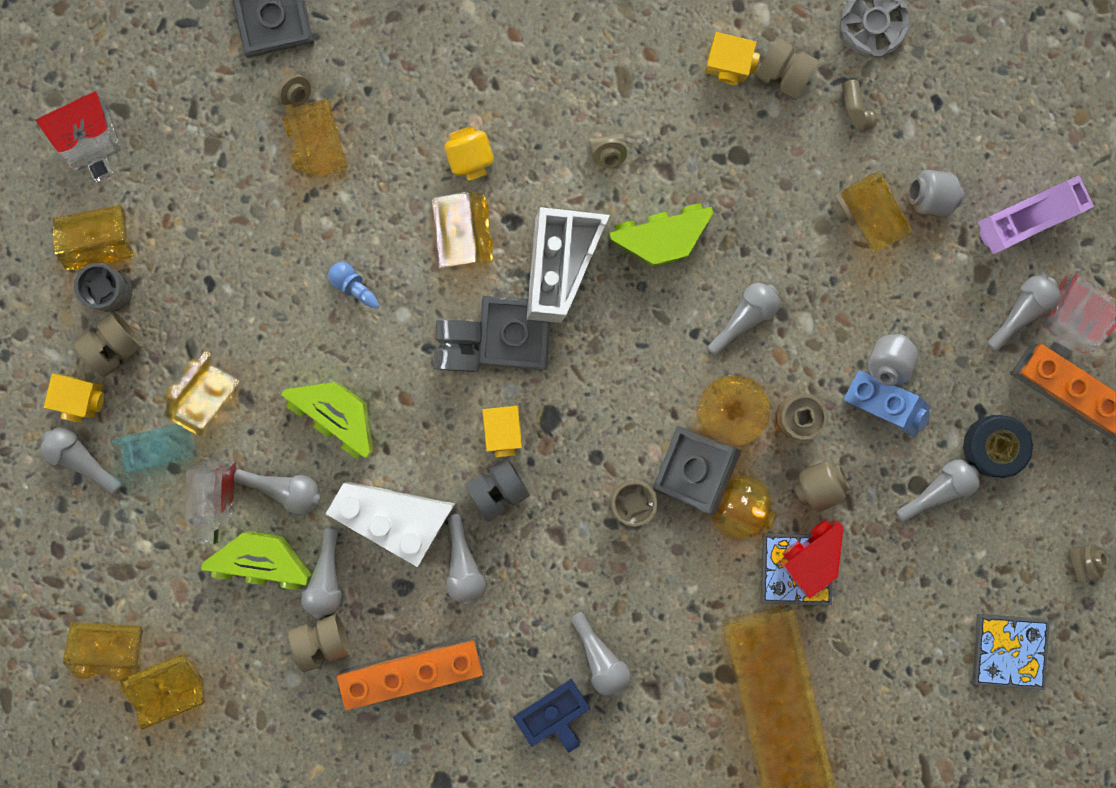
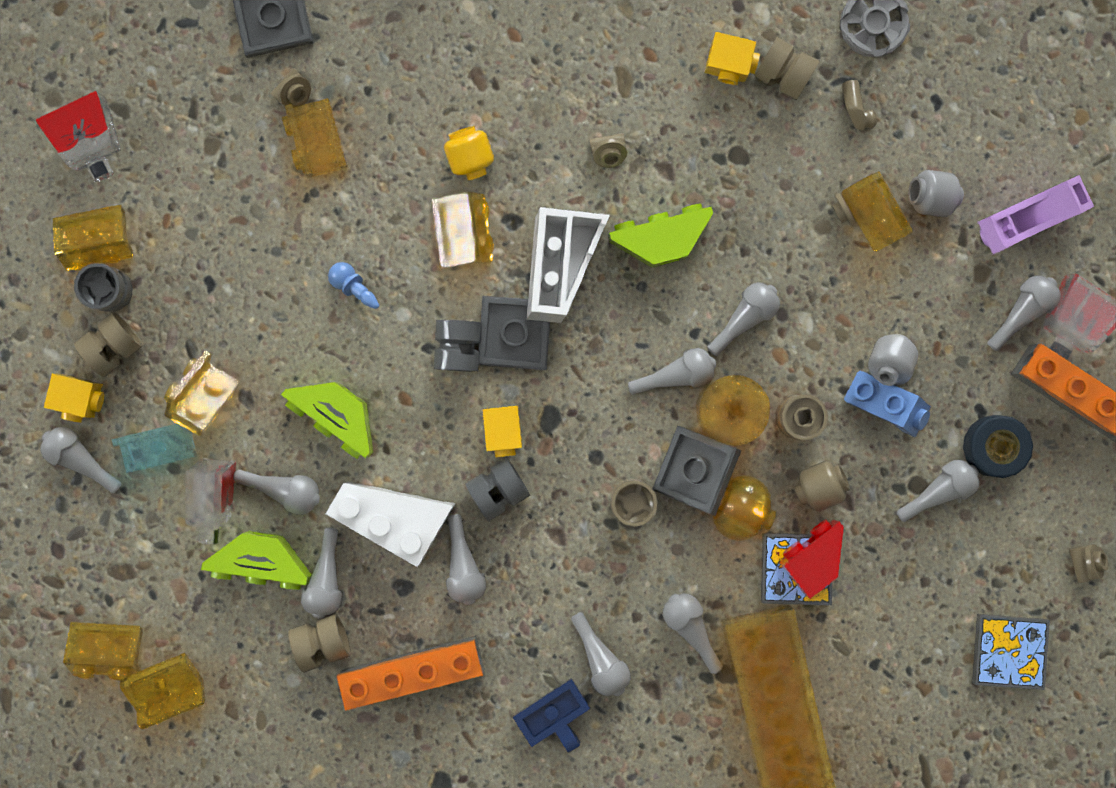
(684, 615): none -> light grey piece
(691, 369): none -> light grey piece

